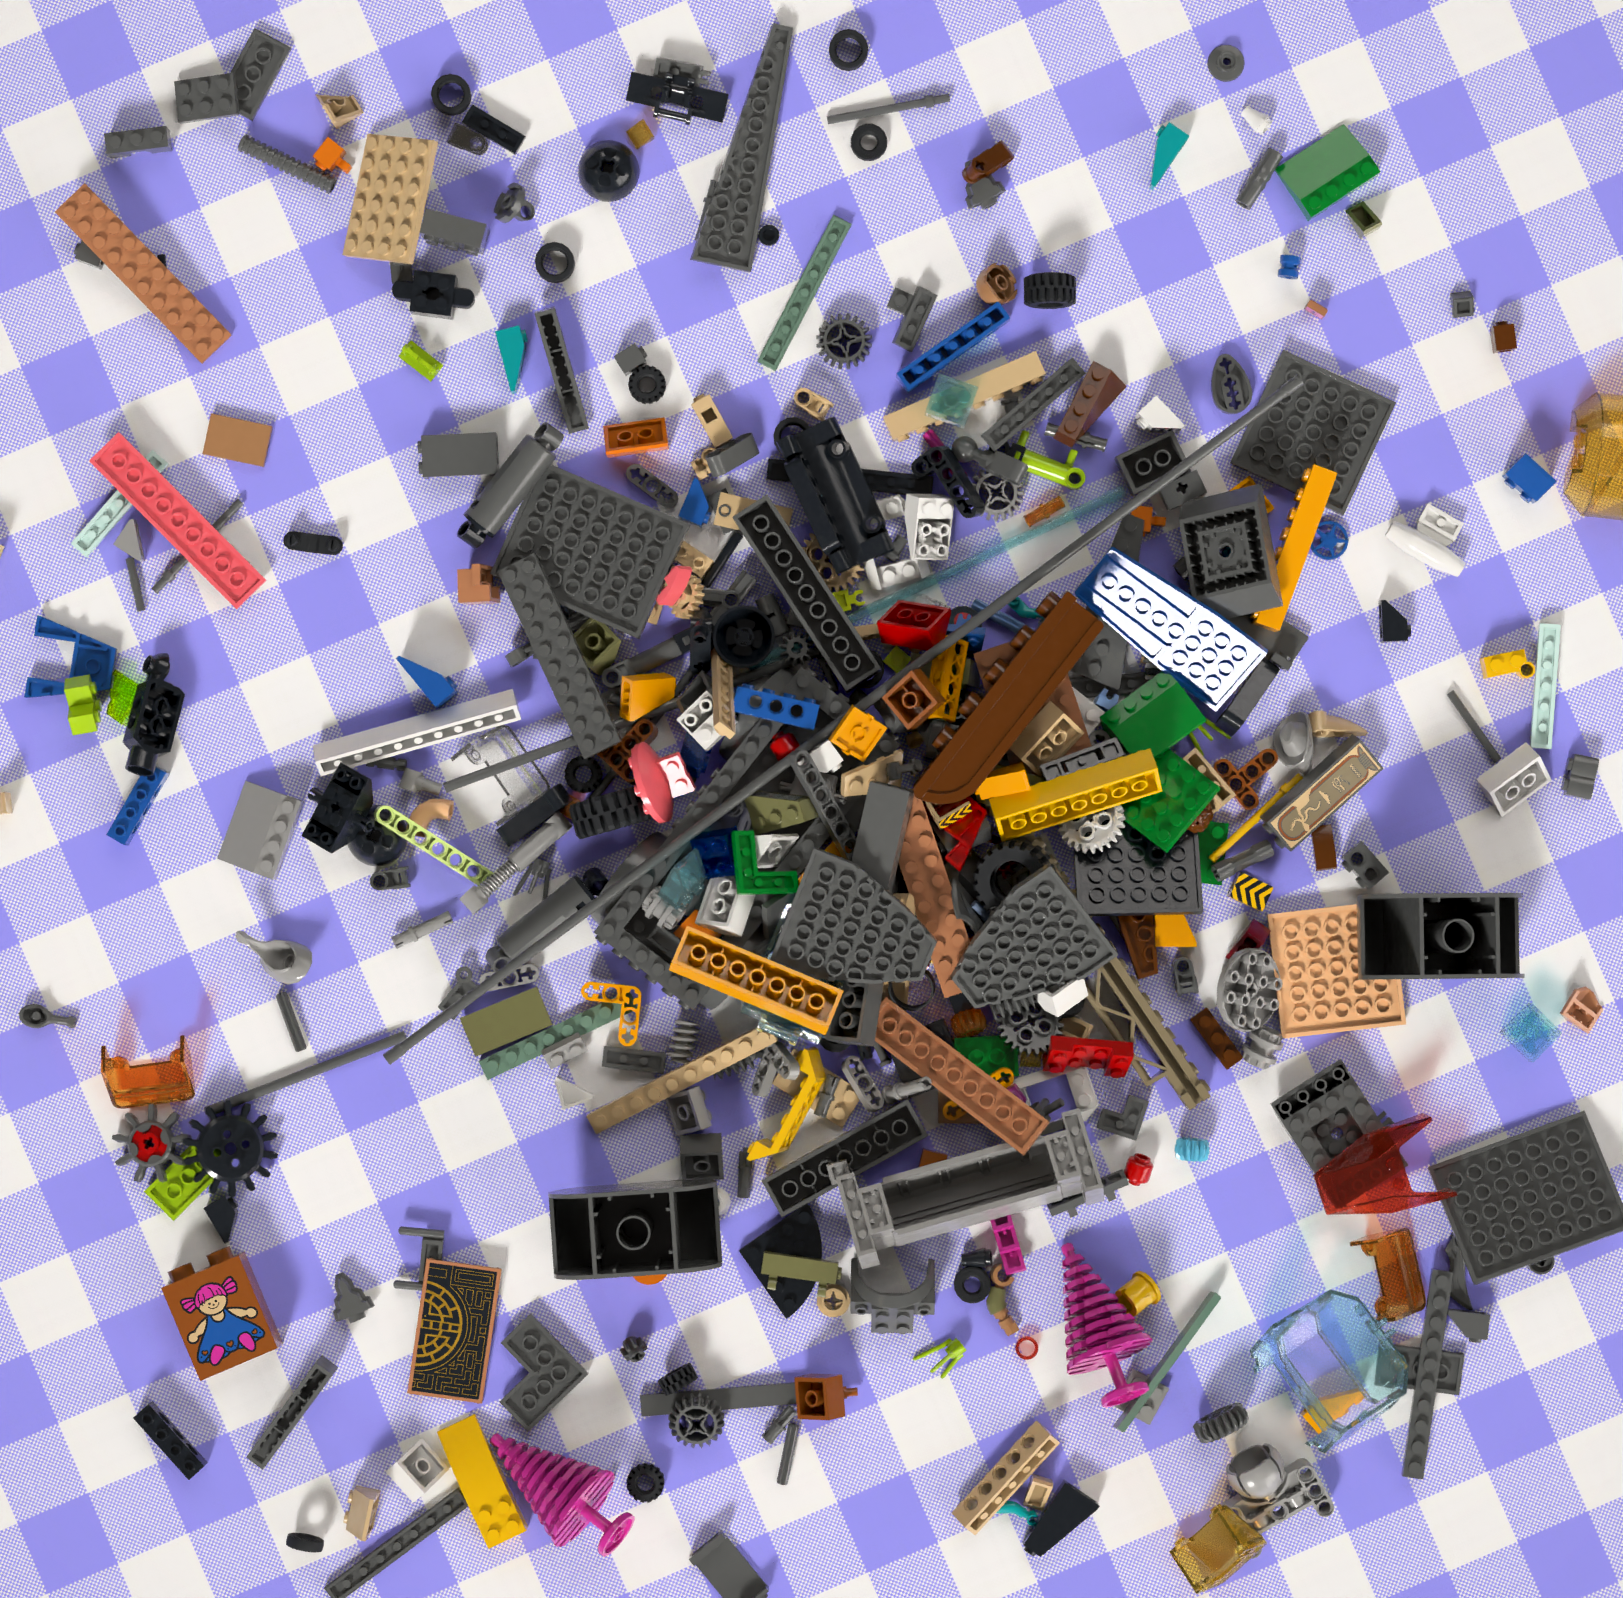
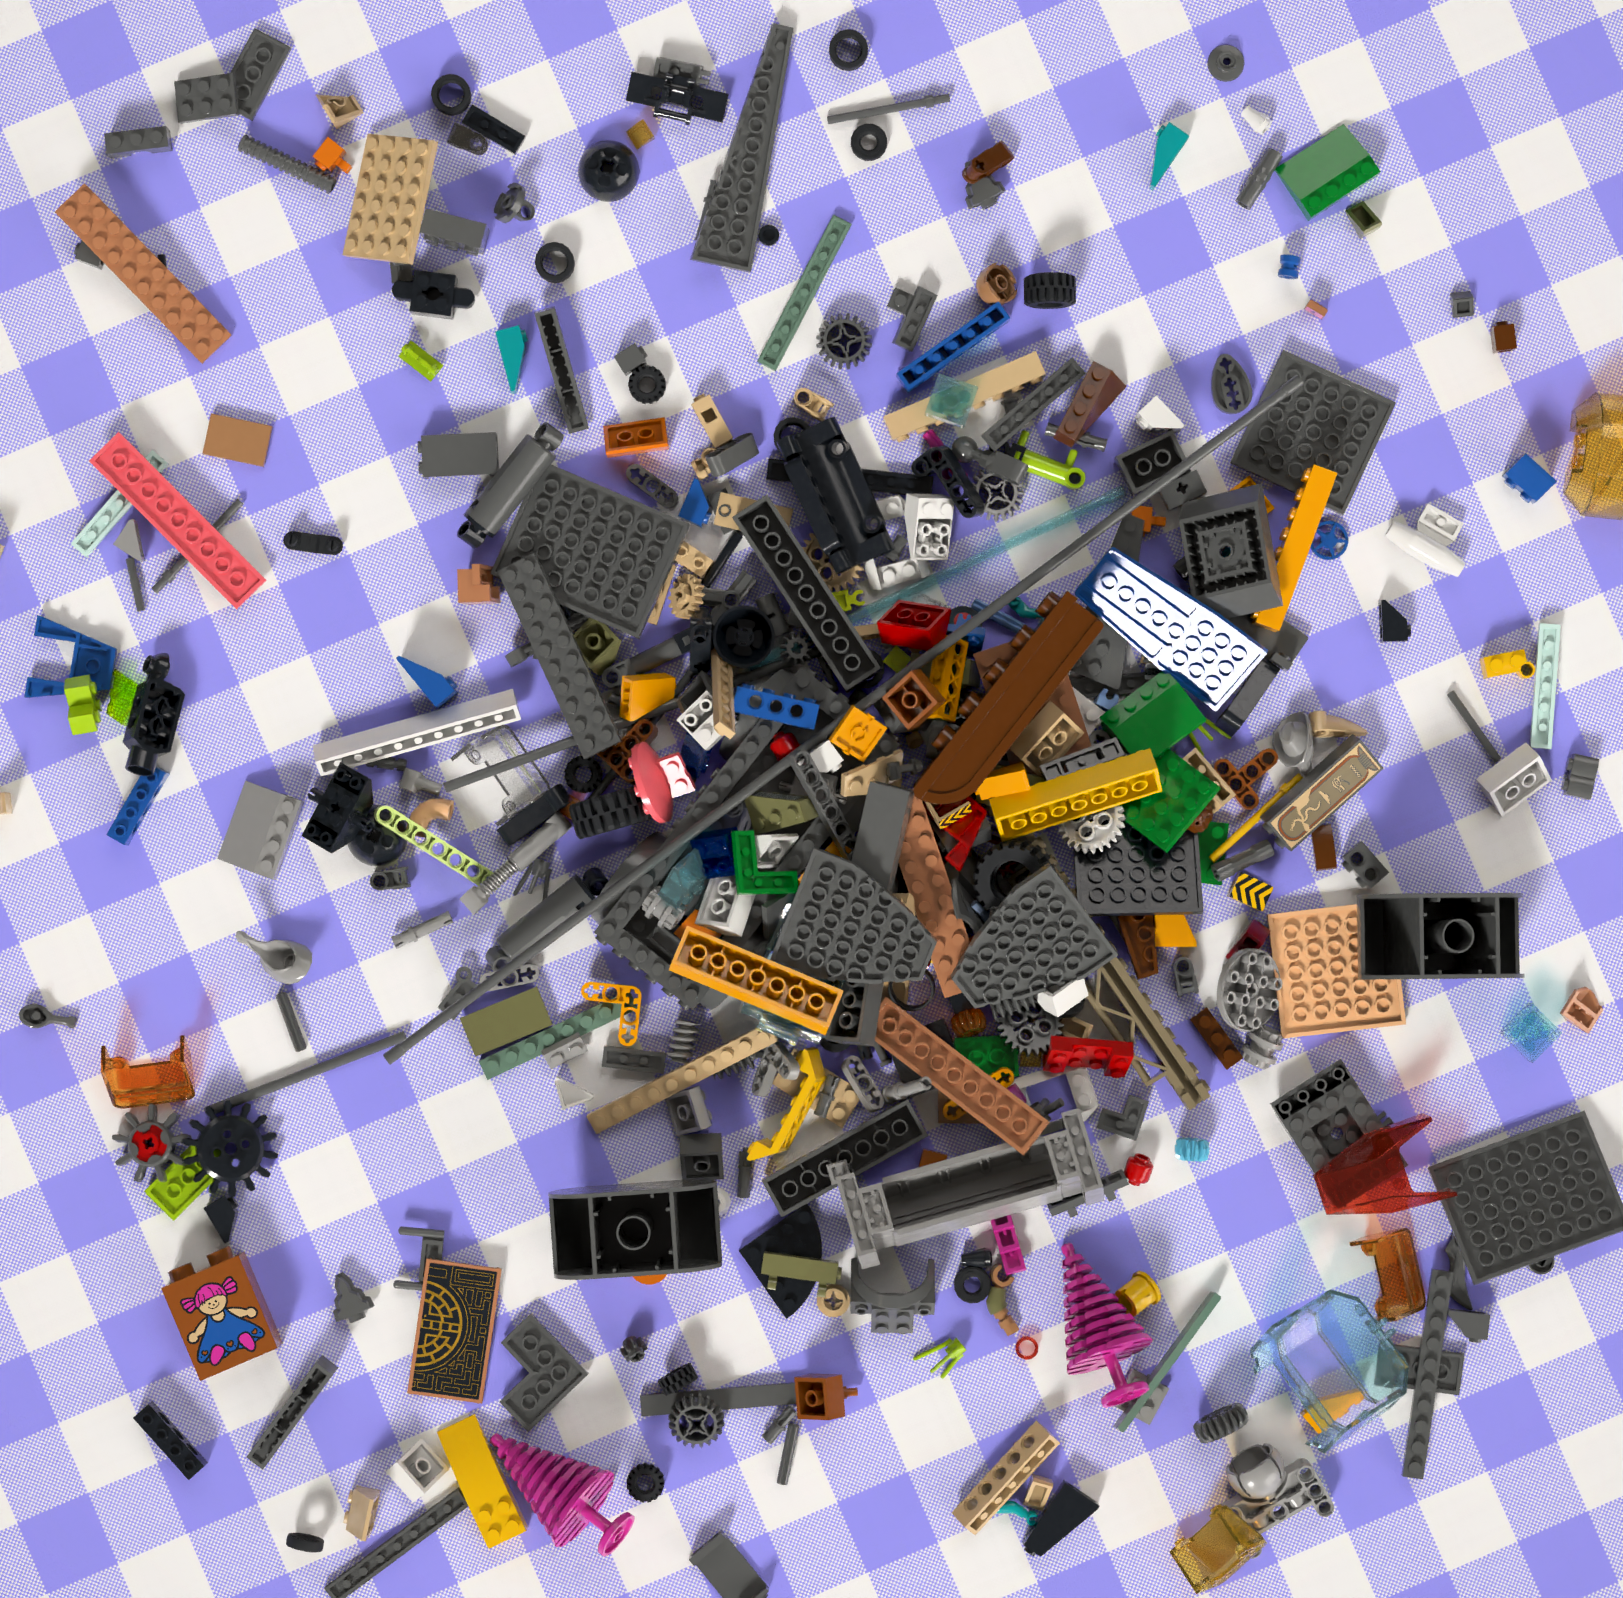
(676, 584): coral slope -> none
(1044, 511): clear orange pin -> none

